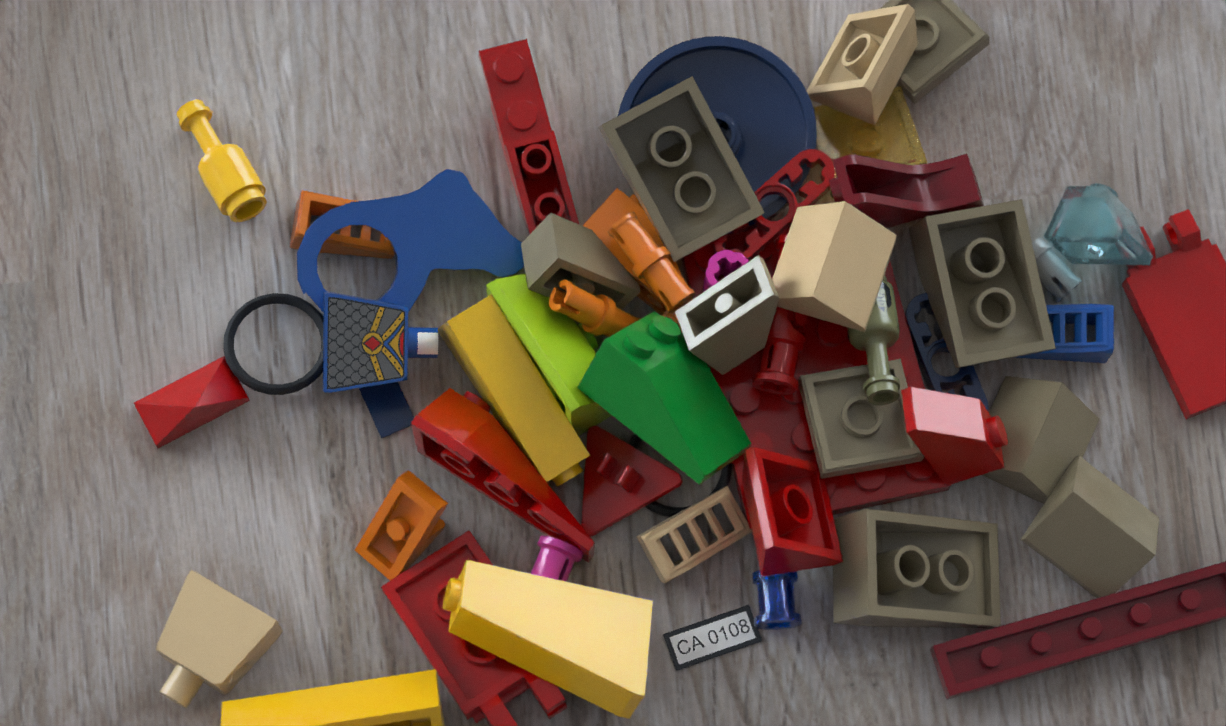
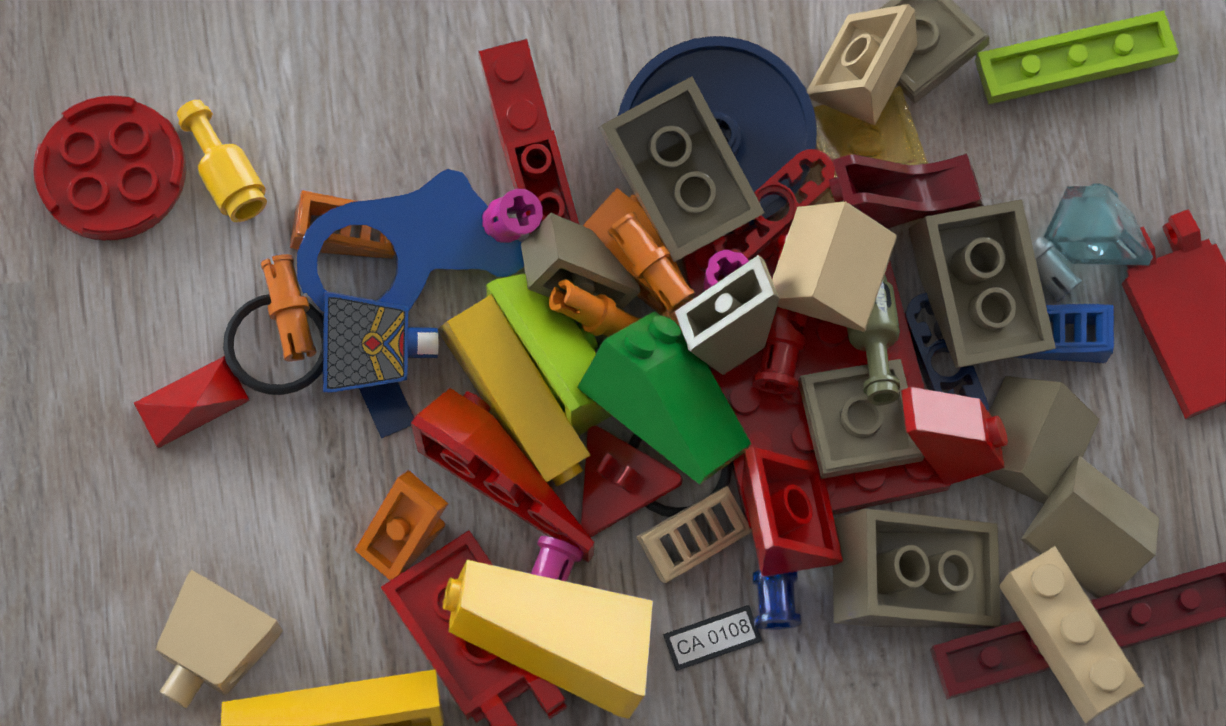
(110, 168): none -> red tile
(288, 307): none -> orange pin
(513, 202): none -> dark pink bush
(1070, 634): none -> tan brick
(1076, 57): none -> lime plate

